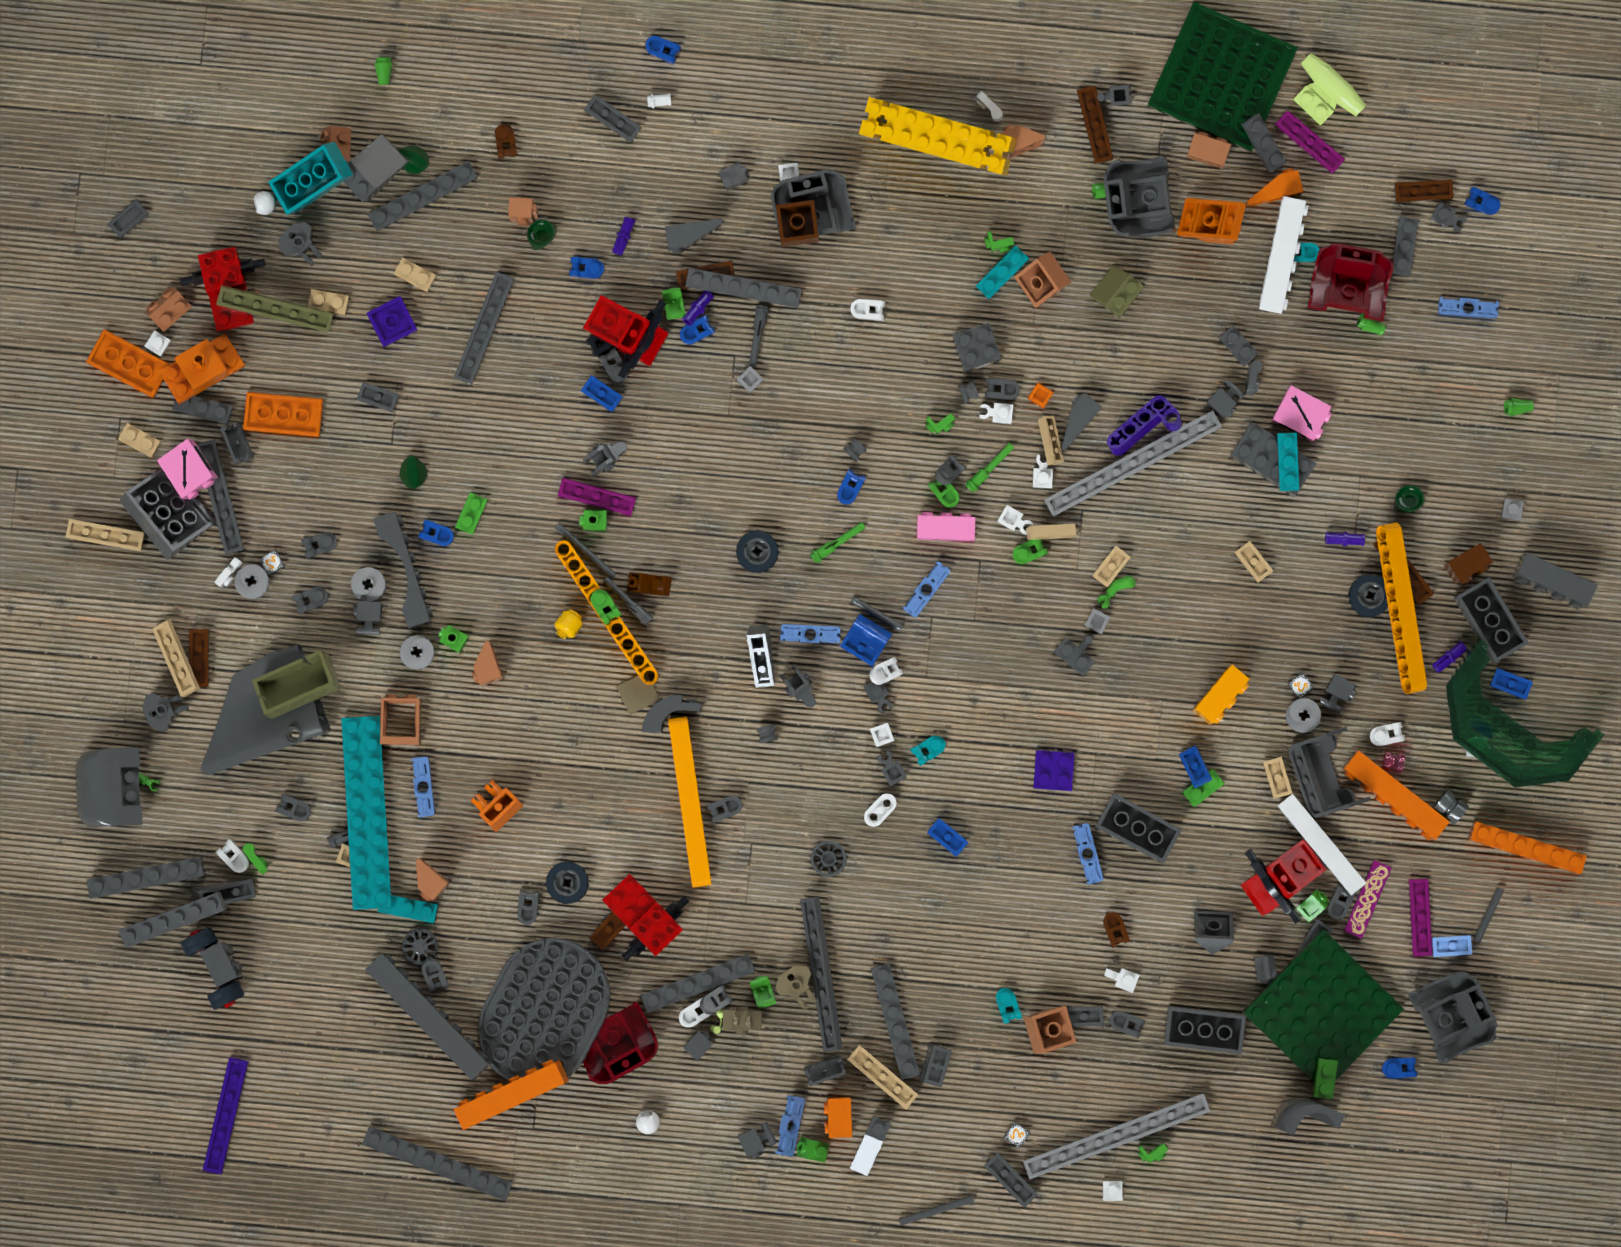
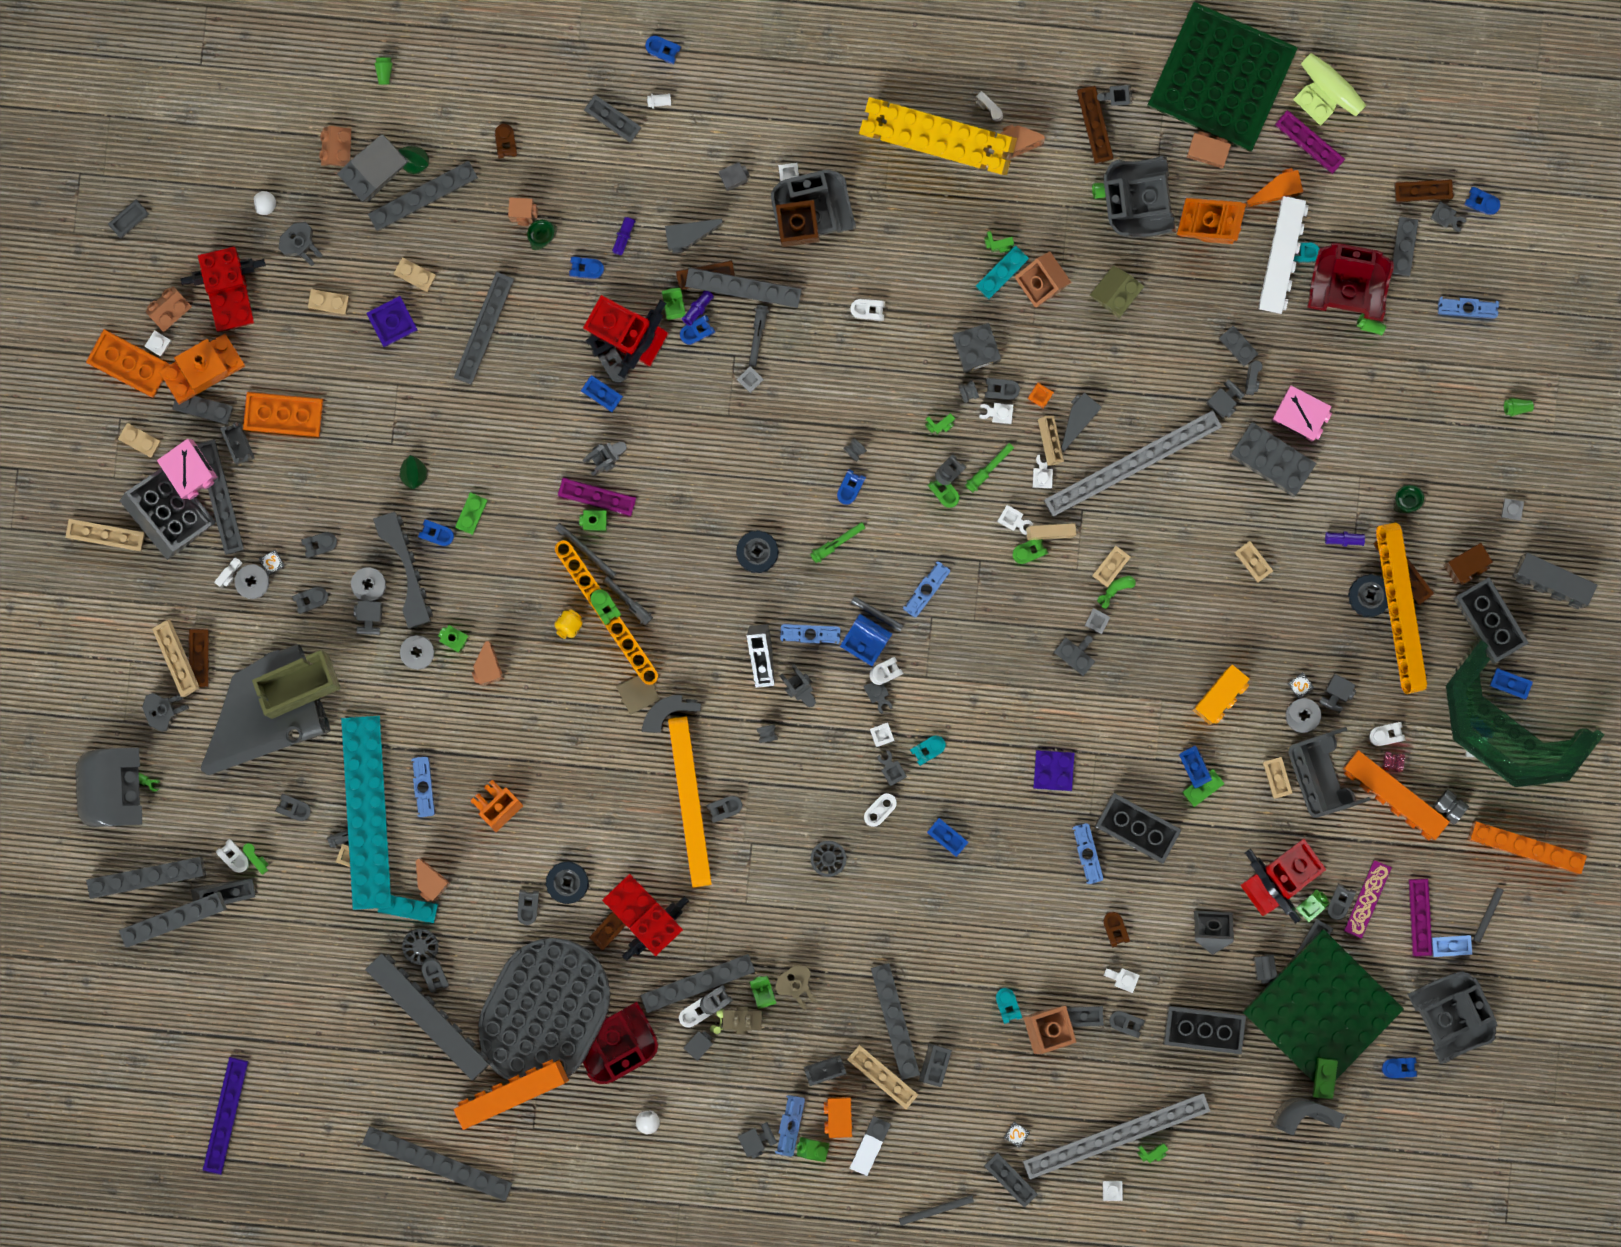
(220, 965): brick -> none
(274, 308): olive plate -> none
(310, 178): teal brick -> none
(377, 397): dark grey plate -> none
(392, 699): nougat window -> none
(649, 584): reddish brown slope -> none
(821, 974): dark grey plate -> none
(945, 527): bright pink brick -> none
(1142, 428): dark purple beam -> none
(1263, 143): dark grey plate -> none
(1288, 462): teal plate -> none
(1321, 844): white tile -> none
(1449, 657): dark purple axle -> none

